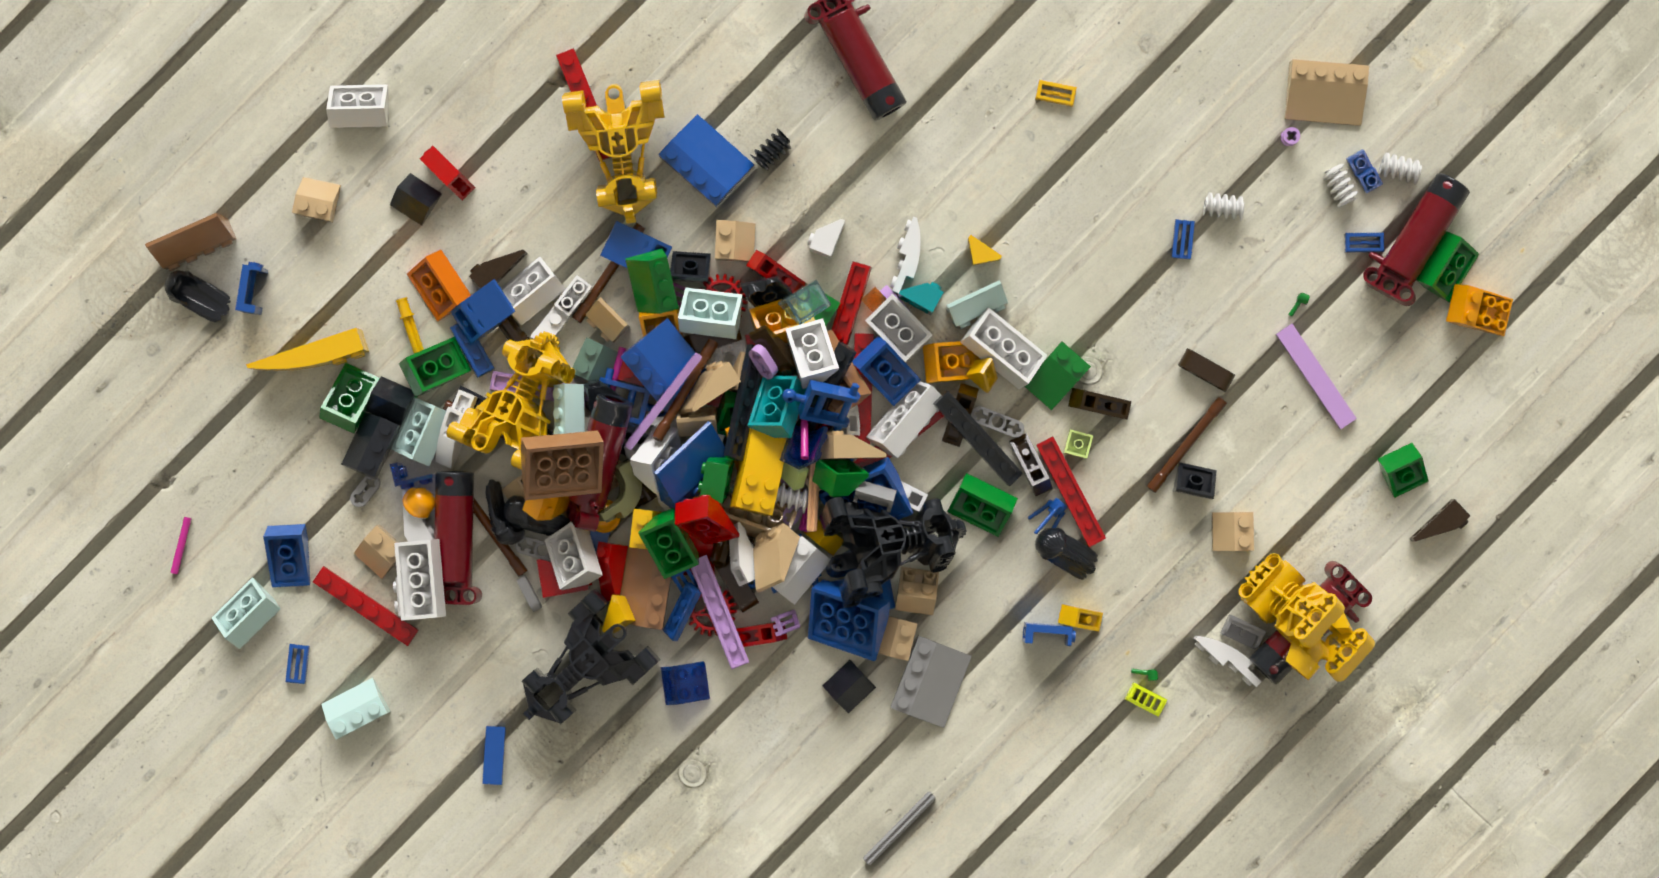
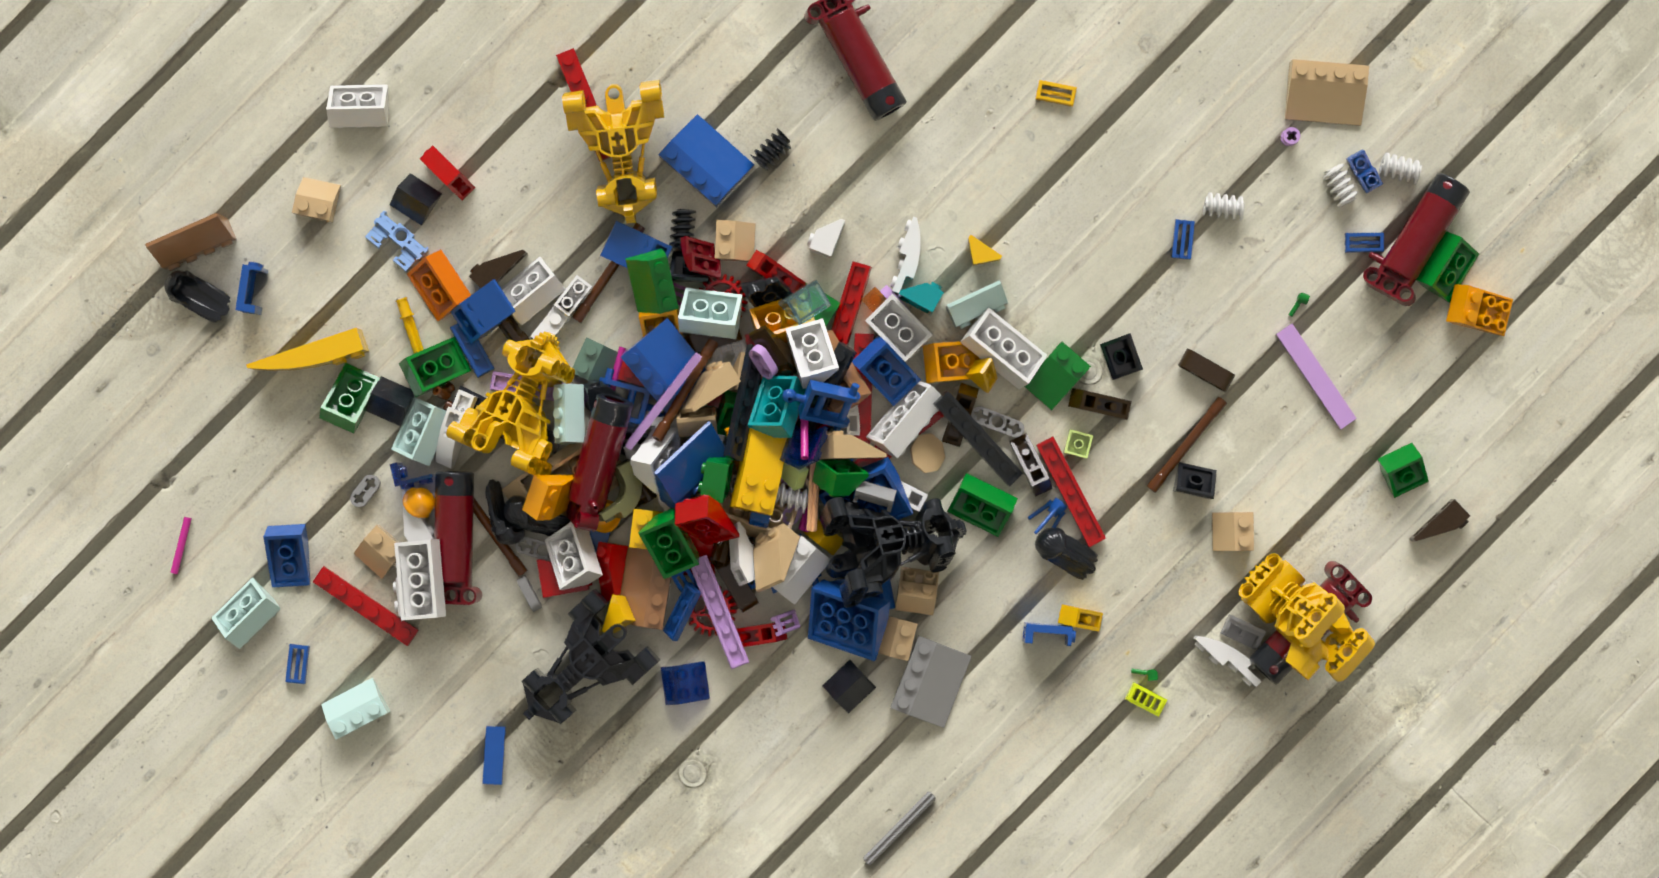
(371, 445): black slope -> none
(413, 248): none -> light blue piece
(444, 392): none -> reddish brown arm
(562, 465): medium nougat slope -> none
(607, 320): tan slope -> none
(682, 226): none -> black piece
(700, 257): none -> dark red slope
(759, 520): none -> blue tile
(927, 453): none -> tan piece
(1121, 356): none -> black slope

